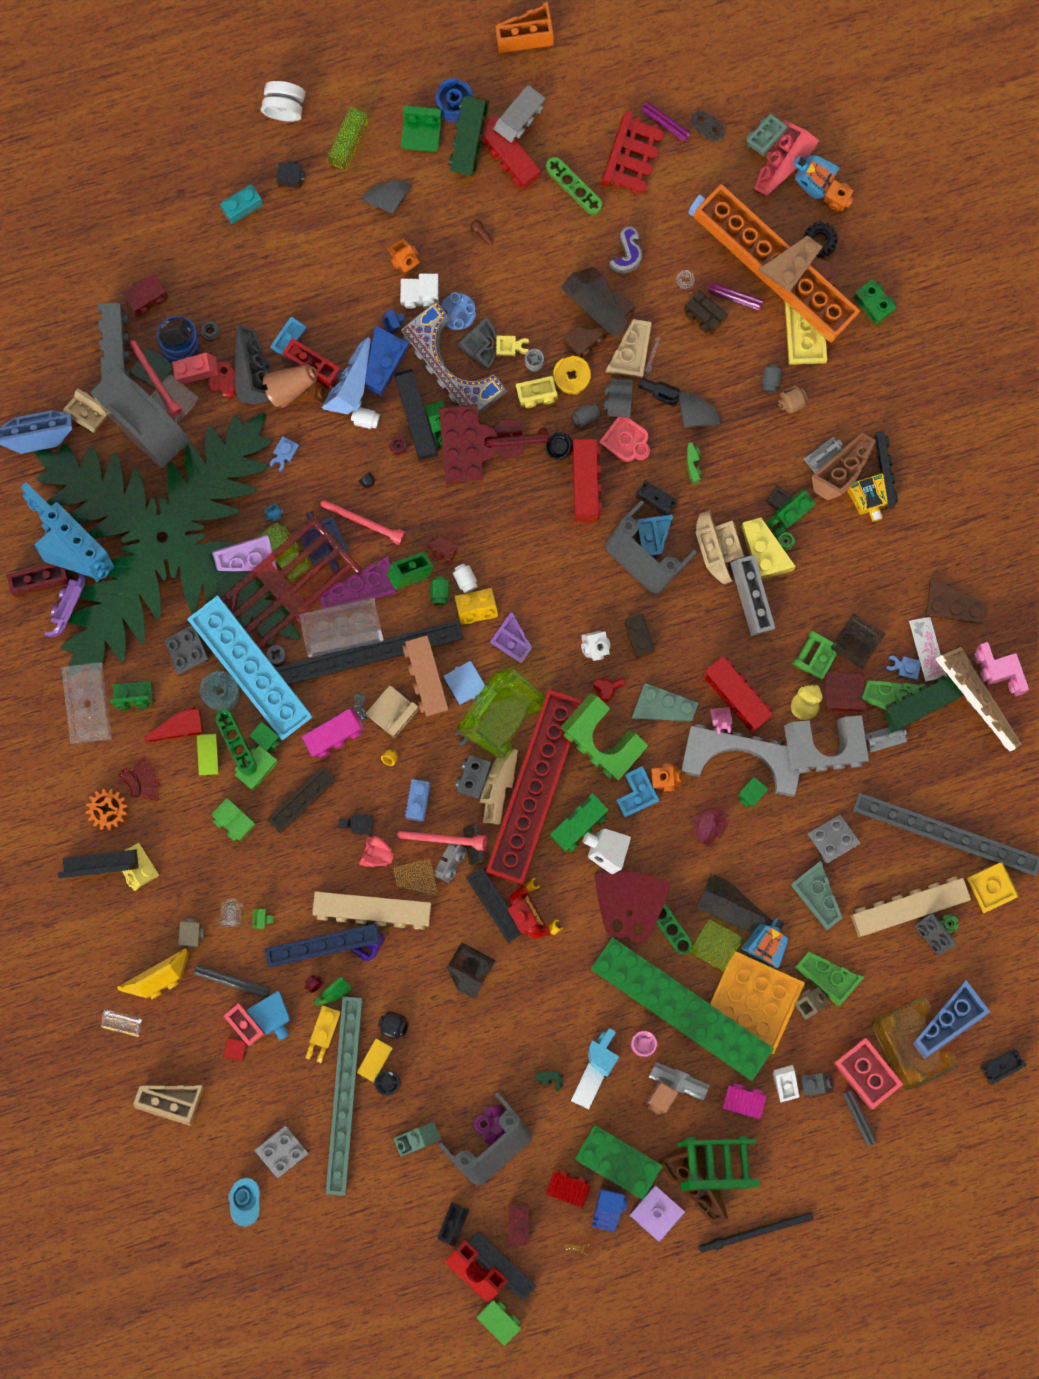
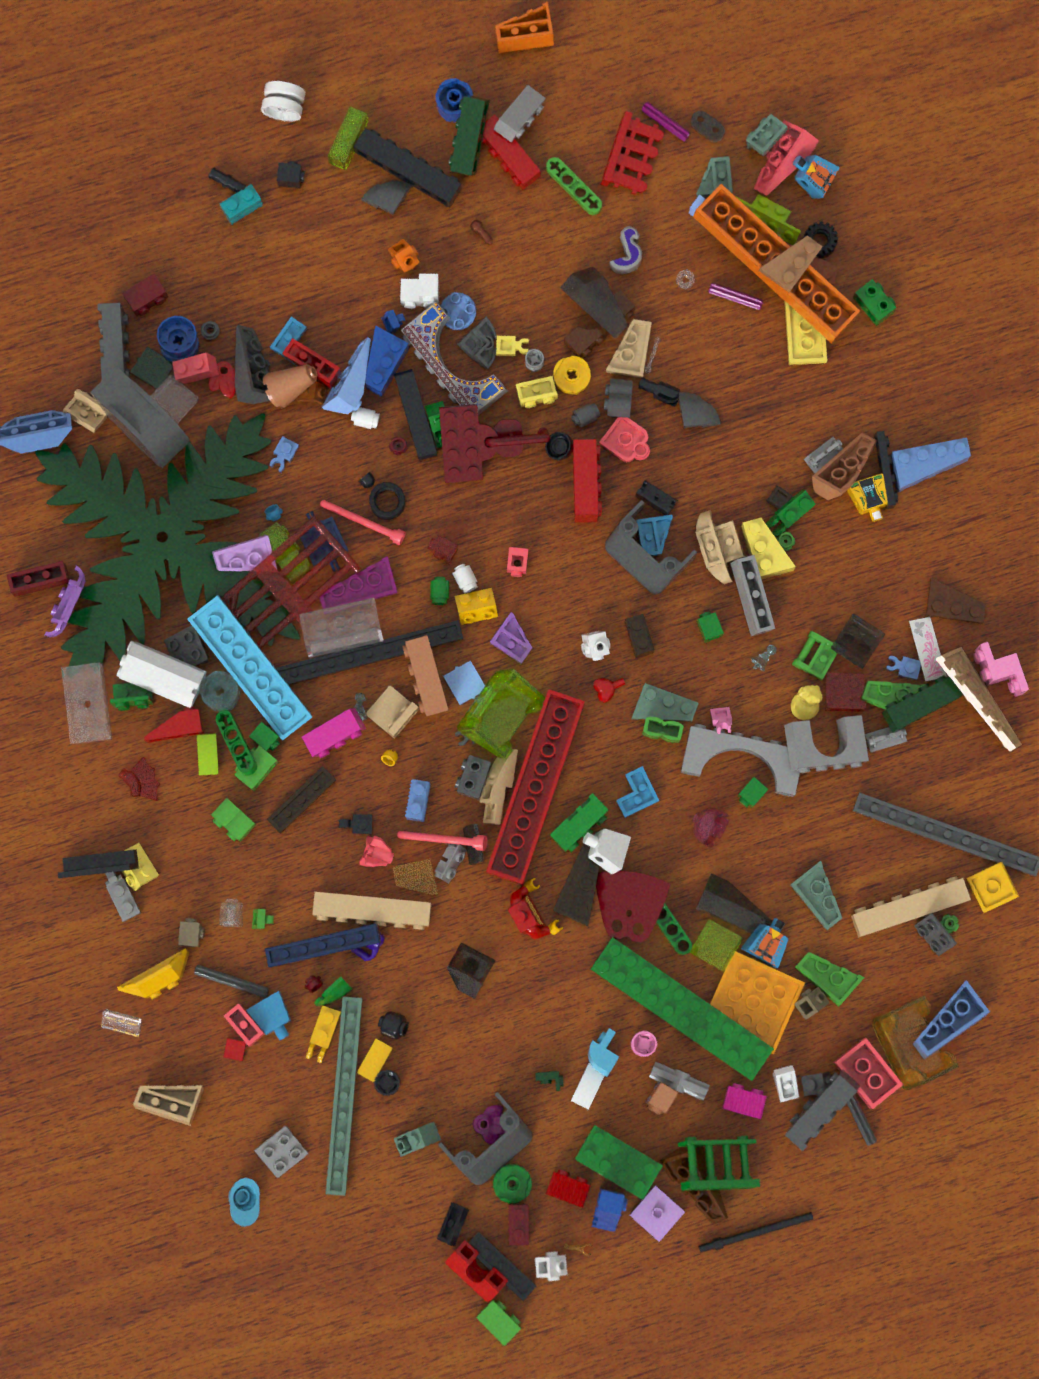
(65, 540): dark azure wedge -> none
(105, 817): orange gear -> none
(122, 896): none -> light grey hinge
(161, 674): none -> white brick
(172, 408): coral piece -> none
(174, 332): clear smoke brick -> none
(226, 181): none -> black pin
(279, 658): dark grey wheel -> none
(382, 487): none -> black tyre
(407, 167): none -> black brick
(410, 570): green brick -> none
(421, 129): green bracket -> none
(494, 904): black plate -> none
(515, 1193): none -> green plate
(517, 554): none -> coral brick
(551, 1266): none -> white brick
(578, 892): none -> dark brown wing
(580, 729): bright green arch -> none
(656, 728): none -> bright green brick
(667, 777): orange brick -> none
(692, 458): bright green slope -> none
(705, 312): dark brown brick -> none
(709, 626): none -> green brick
(717, 173): none -> sand green wing
(737, 694): red brick -> none
(761, 660): none -> clear light blue piece
(771, 378): dark grey brick -> none
(774, 217): none -> lime bracket
(793, 399): medium nougat head -> none
(821, 1109): none -> dark grey wedge
(833, 838): light grey hinge -> none
(839, 196): orange brick -> none
(927, 461): none -> medium blue wedge
(1002, 1066): black hinge -> none

